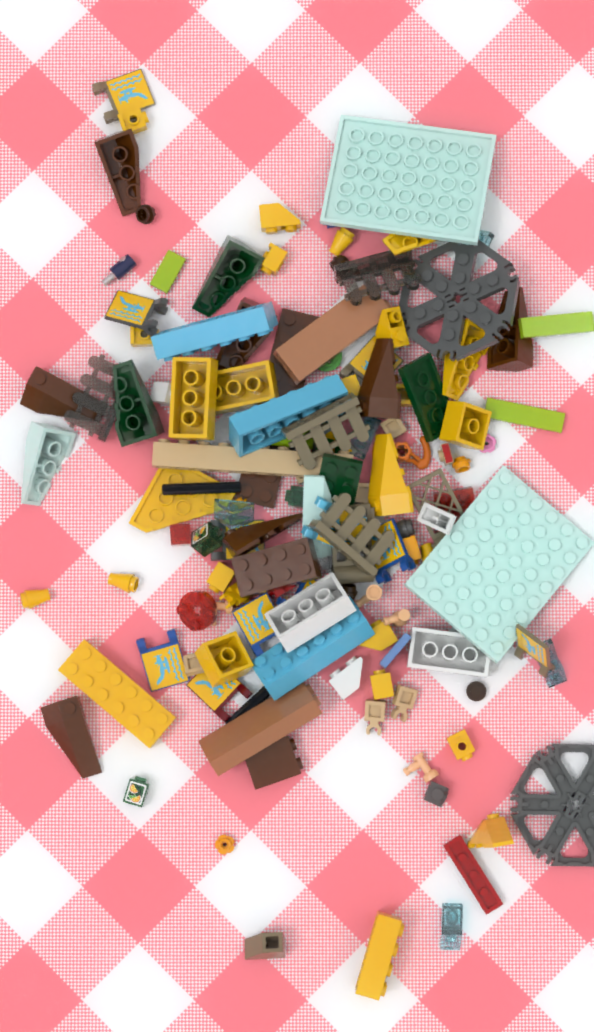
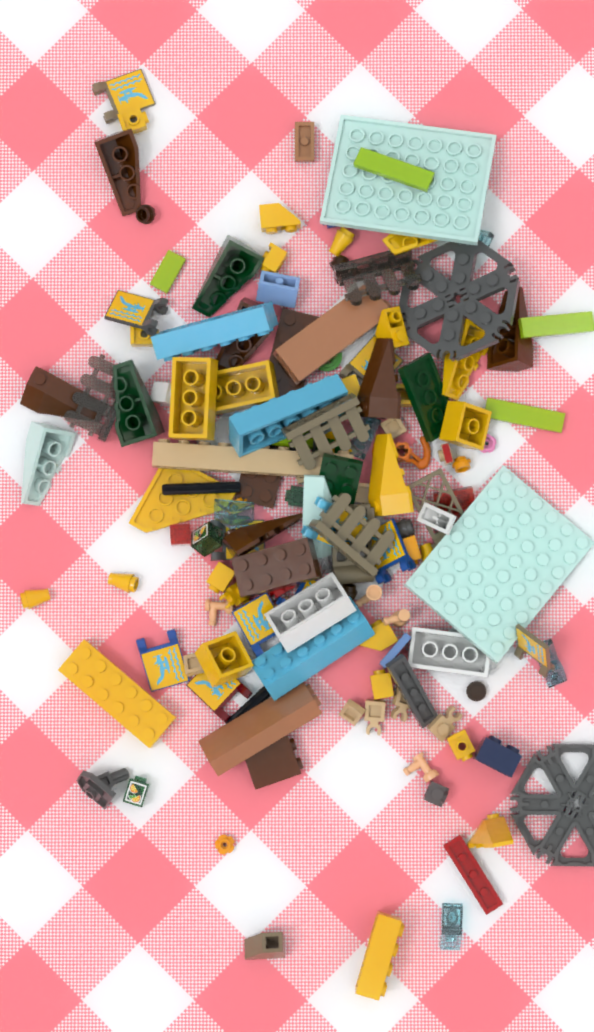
(70, 730): reddish brown wedge -> none
(100, 787): none -> dark grey piece
(120, 269): dark blue piece -> none
(187, 612): clear red plate -> none
(278, 288): none -> light blue brick
(304, 141): none -> medium nougat plate
(347, 680): white slope -> none
(352, 712): none -> tan plate
(394, 169): none -> lime tile
(411, 690): none -> dark grey plate
(442, 725): none -> tan plate
(497, 756): none -> dark blue brick

